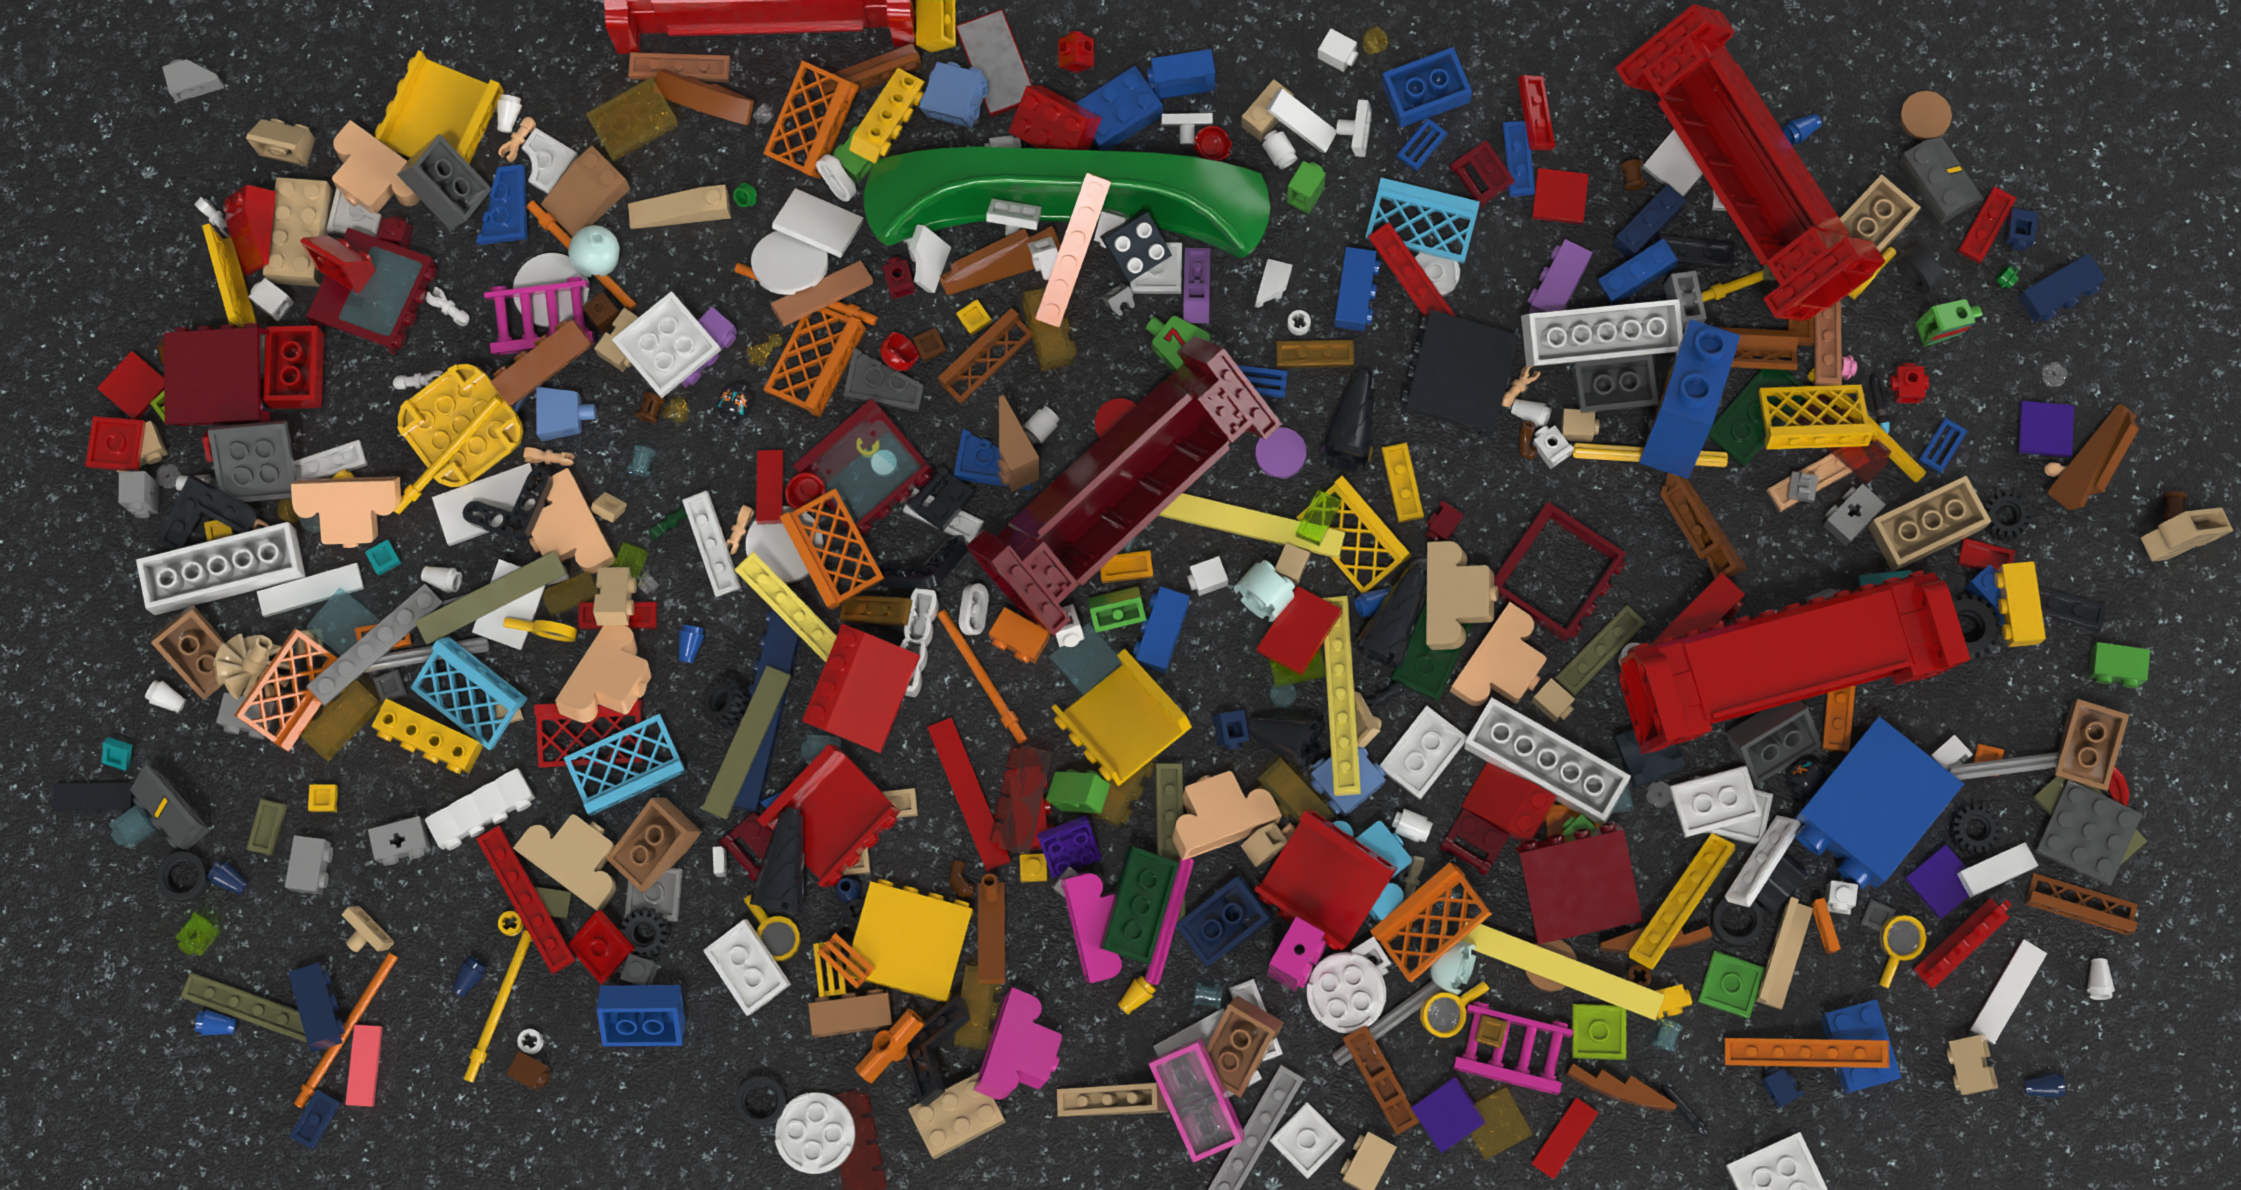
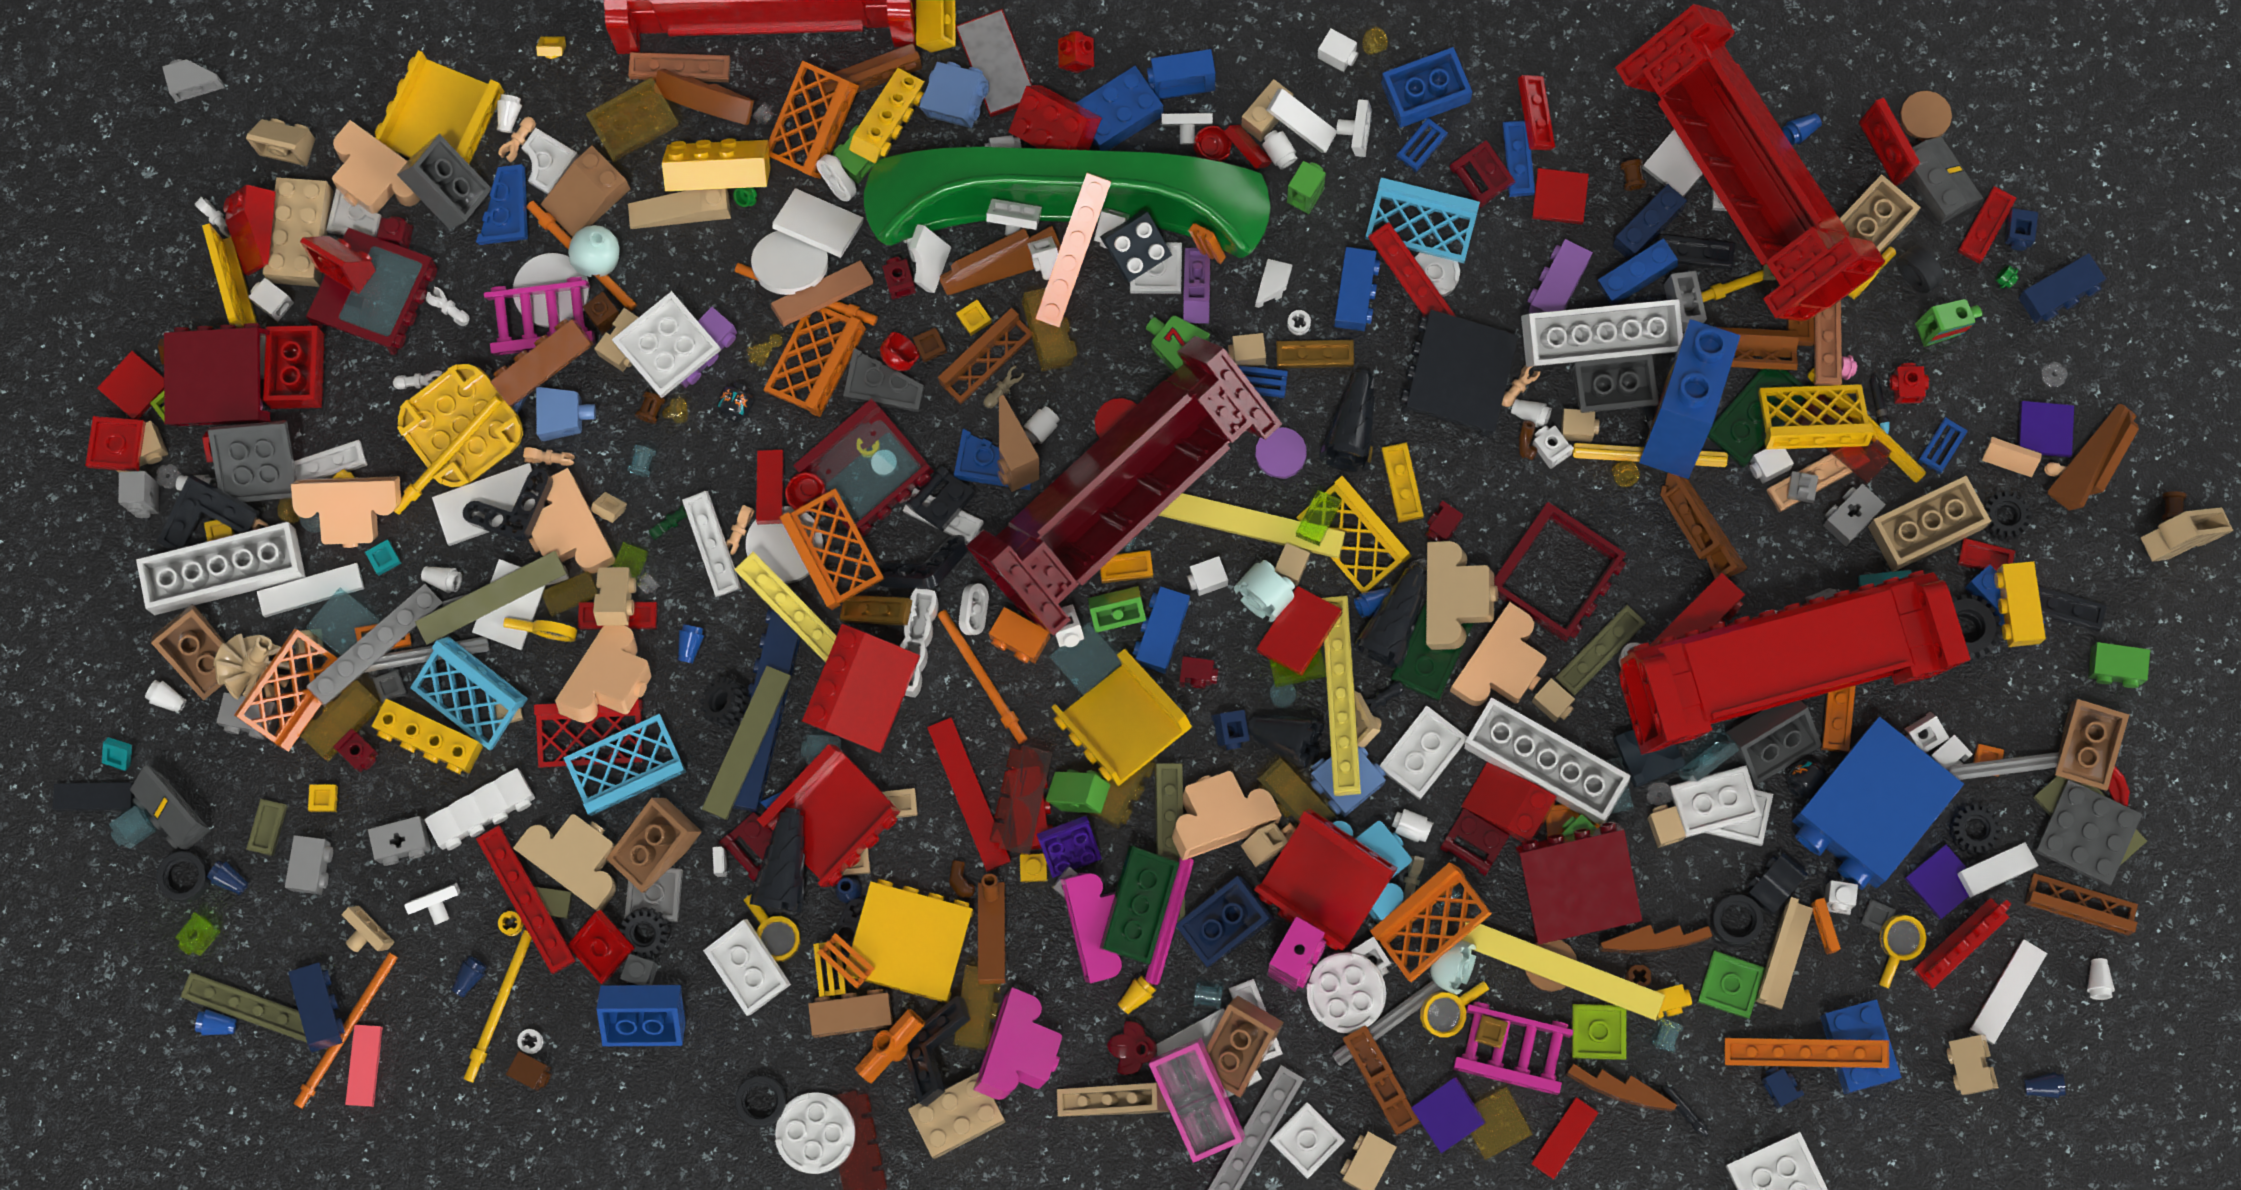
(315, 1119): dark blue plate -> none
(349, 743): none -> dark red brick
(434, 902): none -> white tile
(551, 47): none -> yellow plate
(716, 165): none -> yellow brick
(1002, 388): none -> dark tan piece
(1118, 295): light grey tile -> none
(1128, 1048): none -> dark red plate
(1198, 672): none -> dark red brick
(1207, 245): none -> orange tile
(1247, 146): none -> red tile
(1248, 350): none -> tan brick
(1625, 473): none -> clear yellow tile
(1666, 825): none -> tan brick
(1681, 901): yellow plate -> none
(1708, 761): none -> clear light blue tile
(1763, 861): white tile -> none
(1770, 464): none -> white brick
(1889, 142): none -> red tile
(1934, 732): none -> white brick
(2011, 457): none -> light nougat tile

